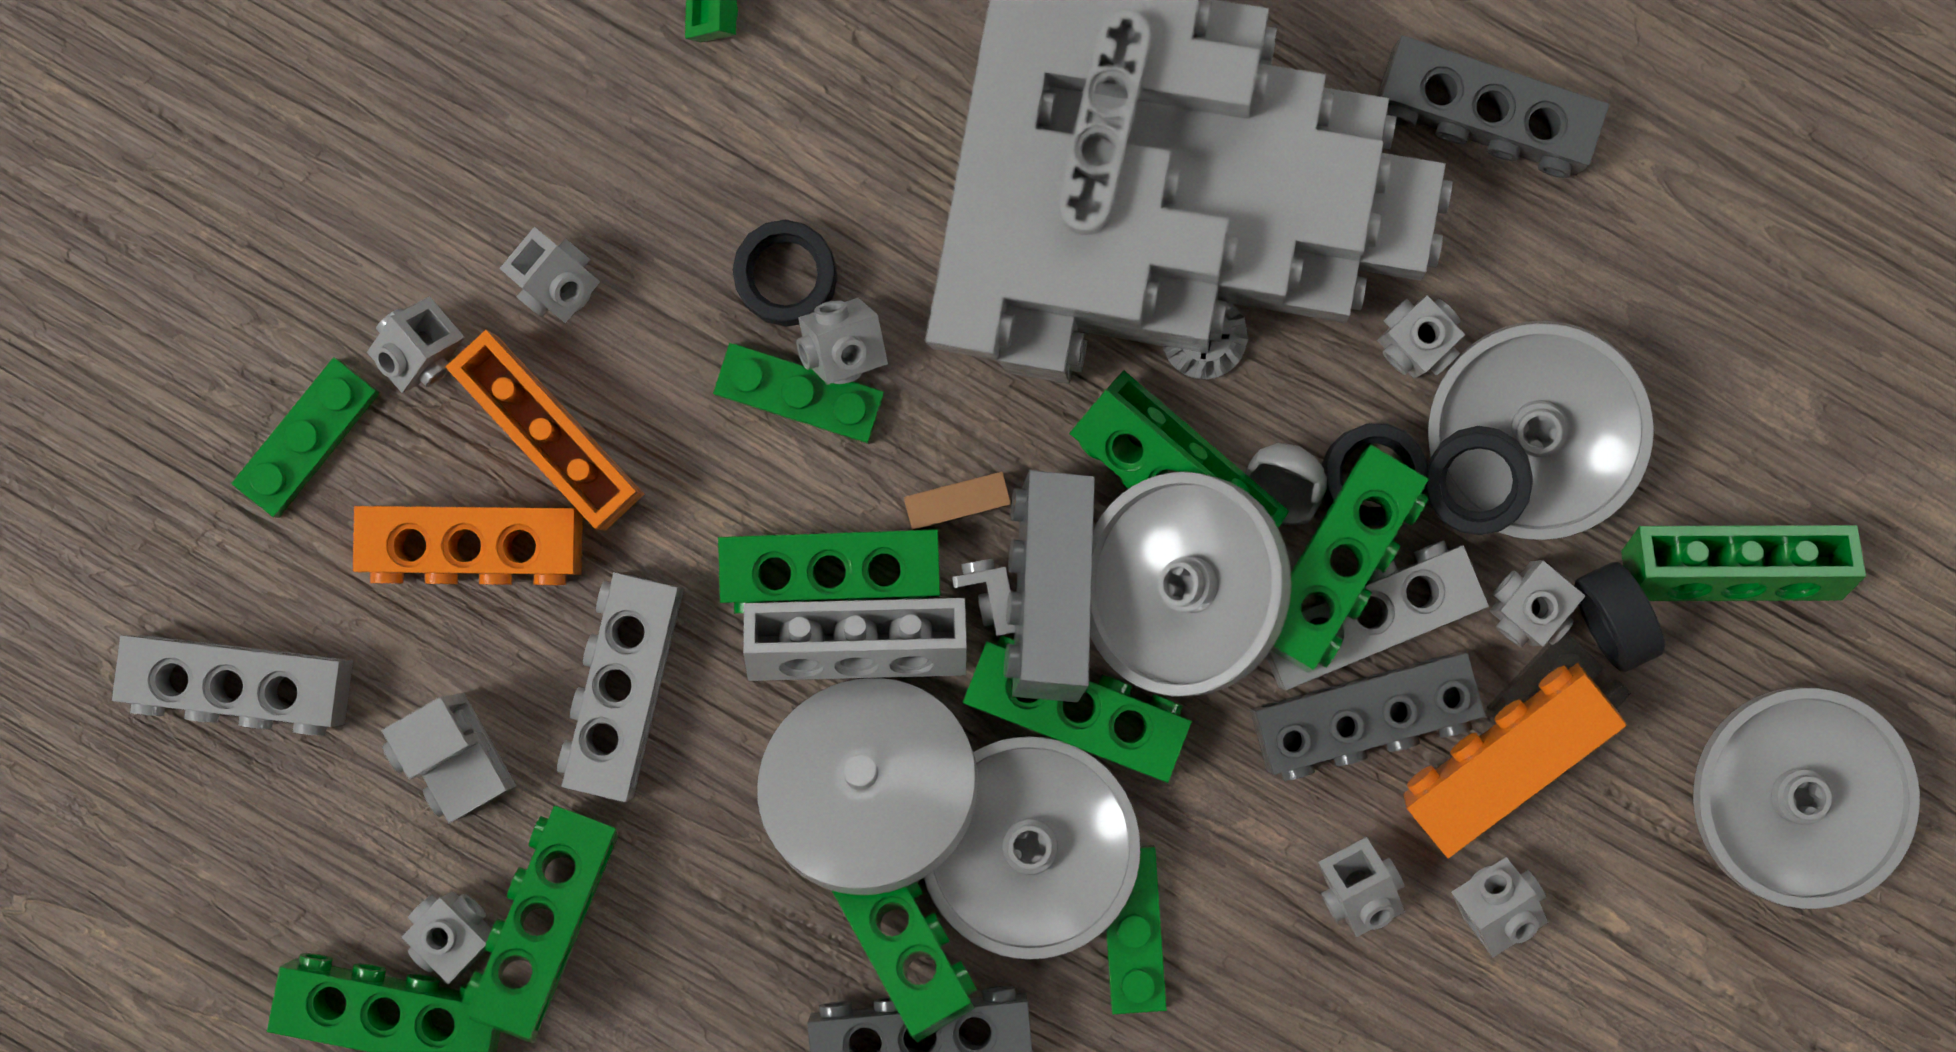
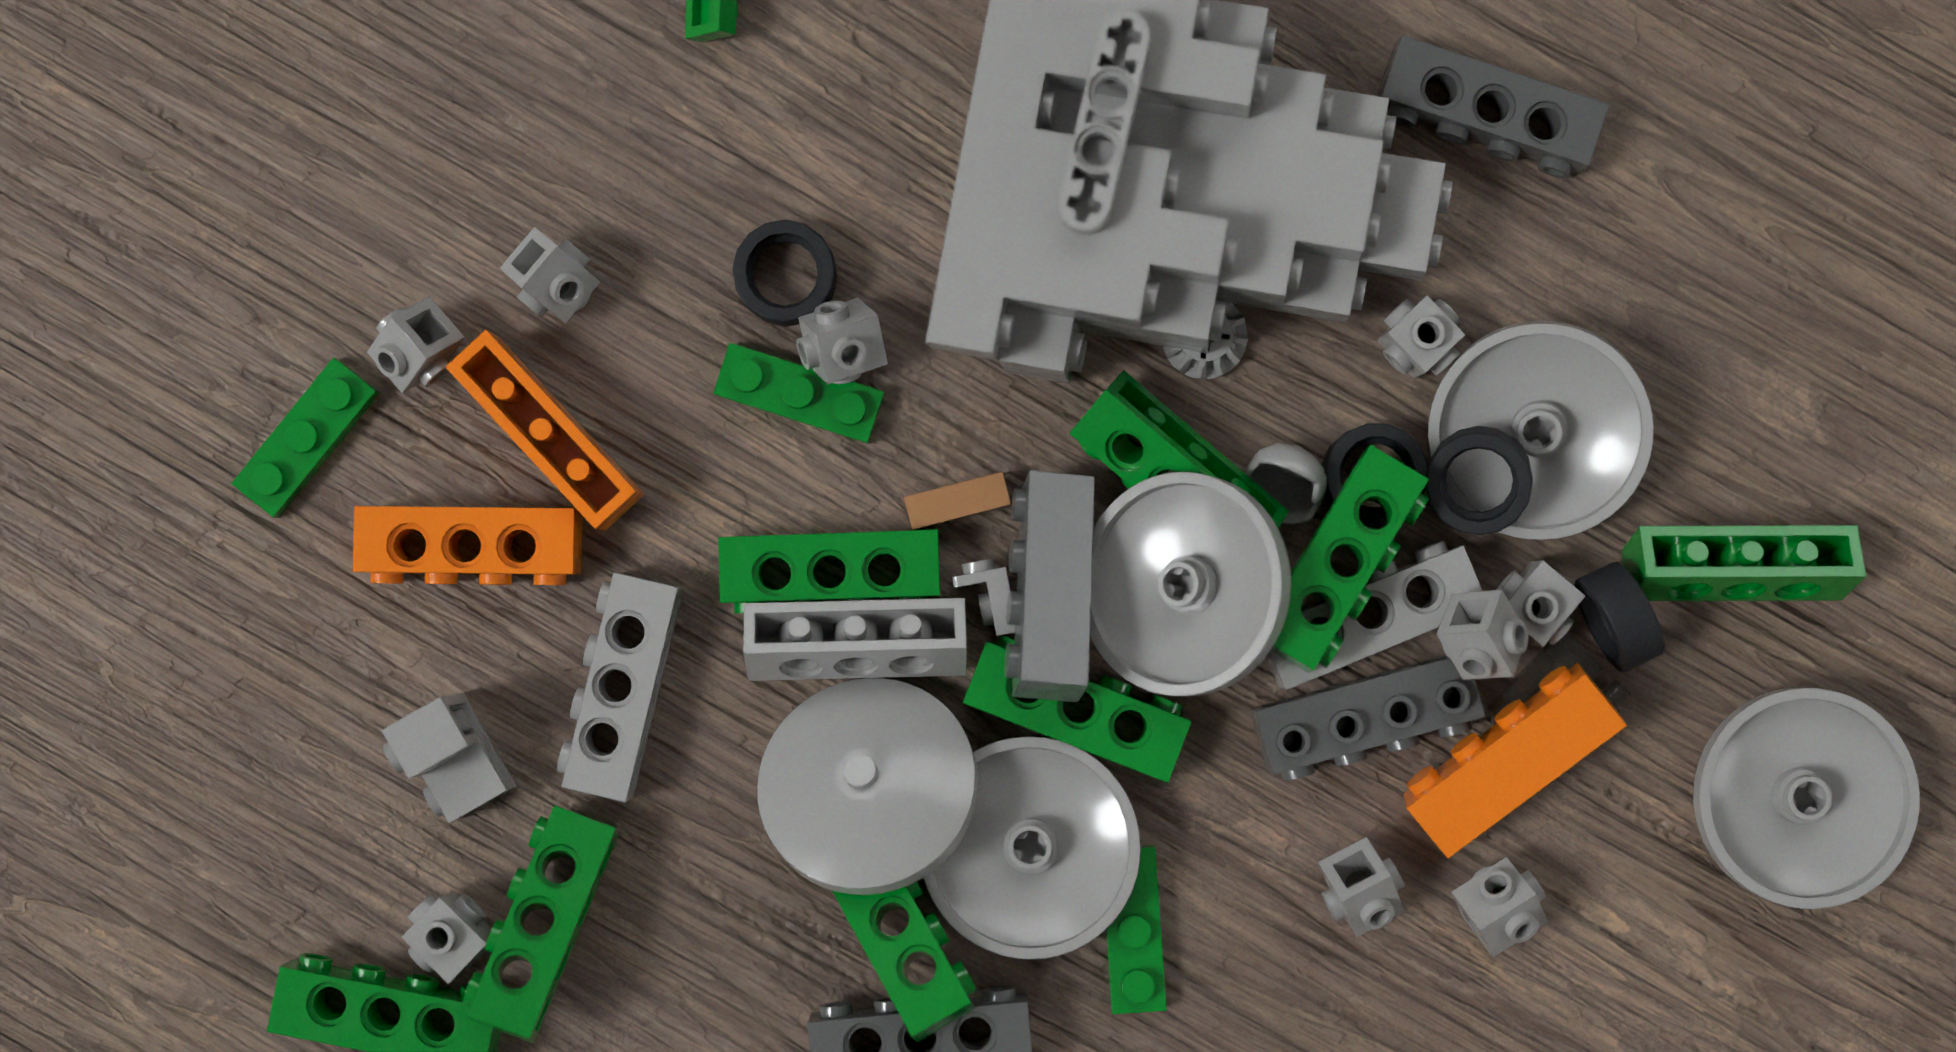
(146, 668): light grey brick -> none
(1482, 635): none -> light grey brick

